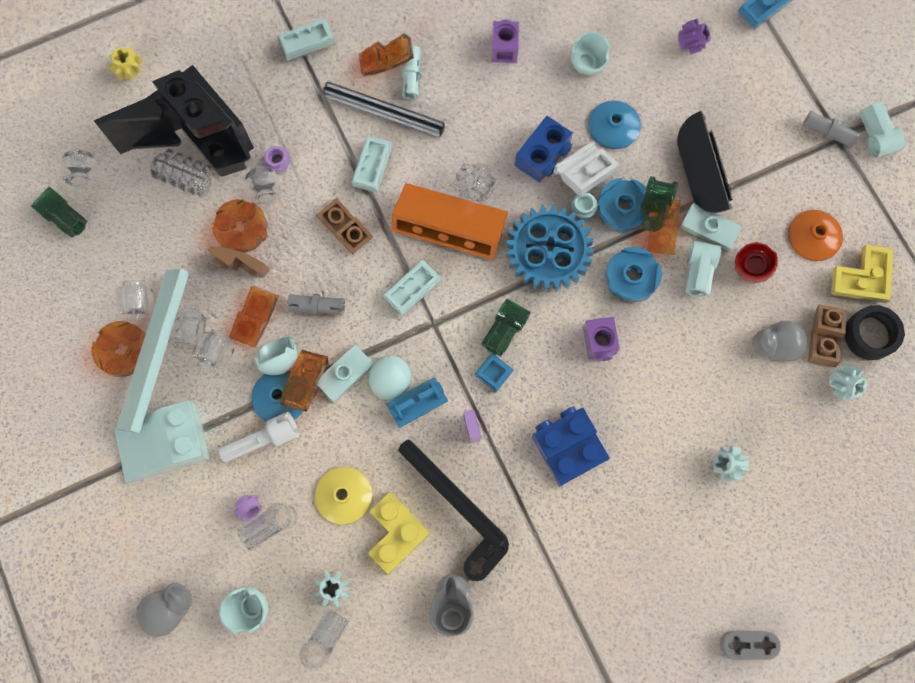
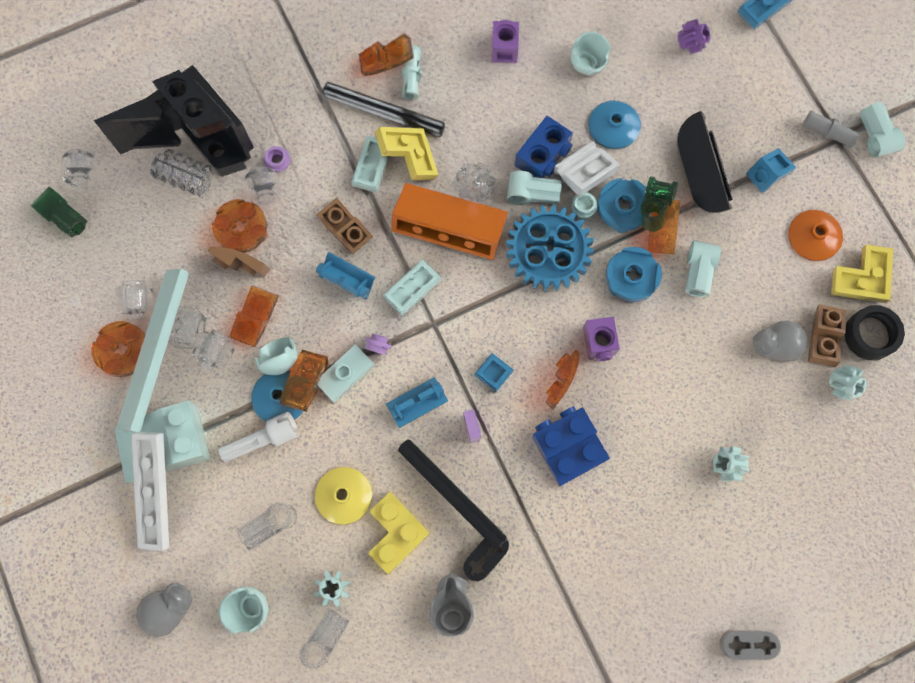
(125, 63): light yellow gear -> none
(150, 491): none -> white plate
(247, 507): lavender plate -> none
(306, 39): light aqua plate -> none
(316, 304): light grey pin -> none
(346, 275): none -> dark azure hinge
(377, 344): none -> lavender plate
(389, 377): light aqua hair -> none
(410, 144): none -> light yellow plate
(509, 321): clear green piece -> none
(525, 189): none -> light aqua piece
(566, 372): none -> clear orange slope
(710, 227): light aqua plate -> none
(756, 262): red hair -> none
(770, 169): none -> dark azure bracket

